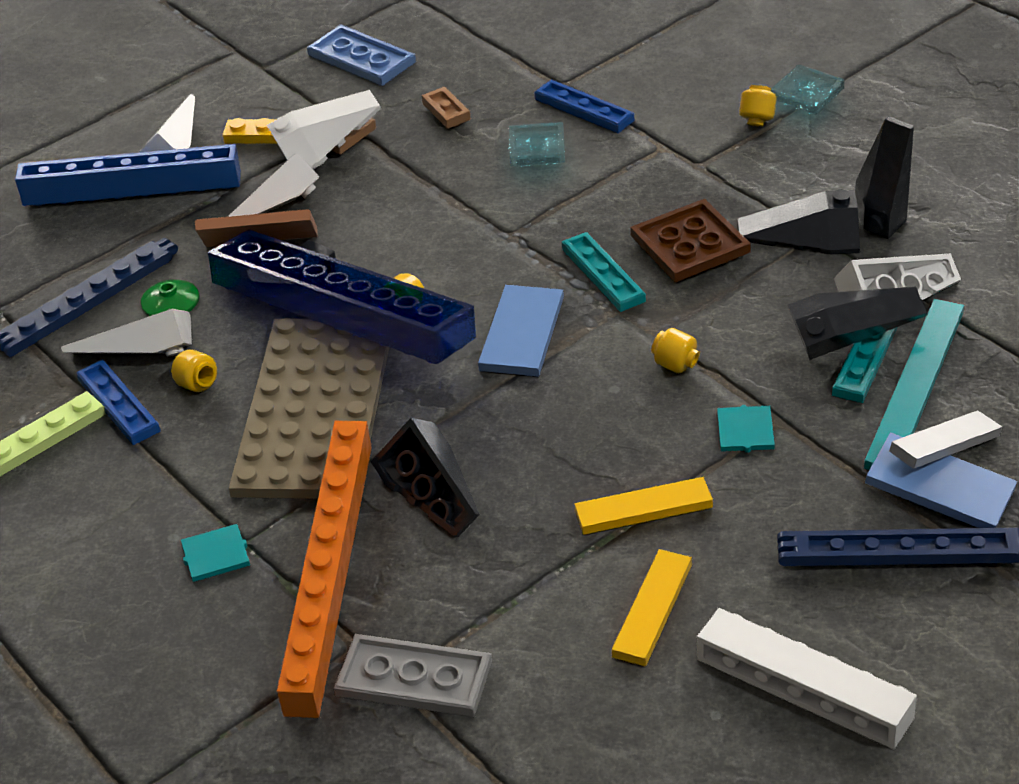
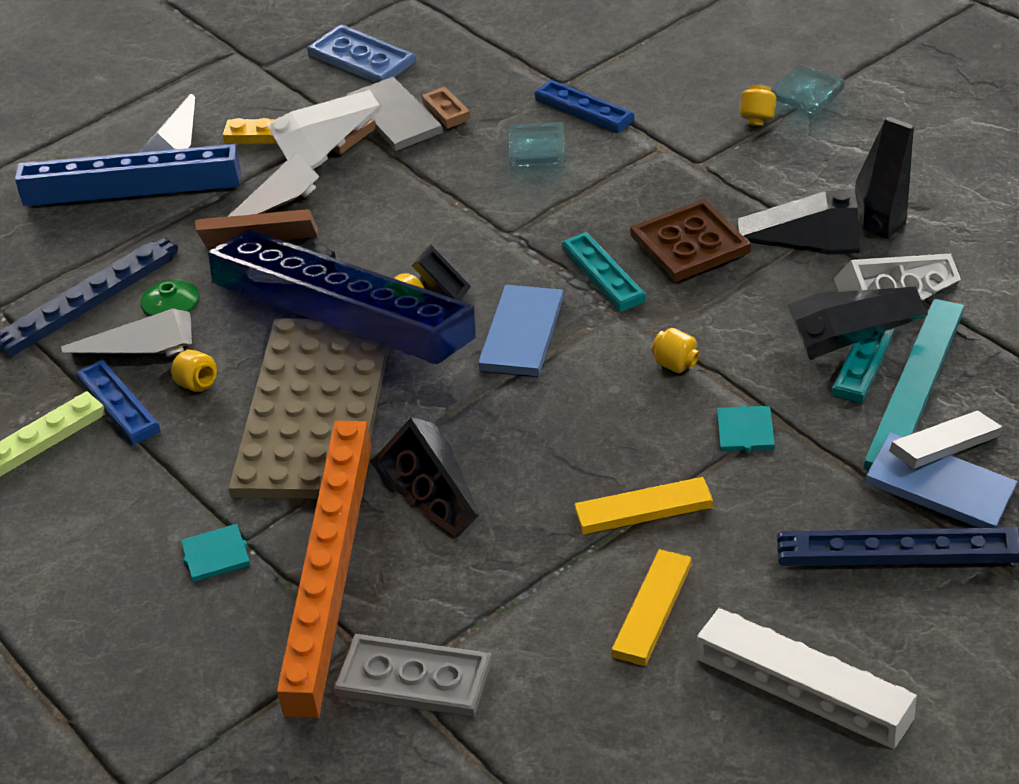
(401, 116): none -> light grey tile
(439, 275): none -> black tile

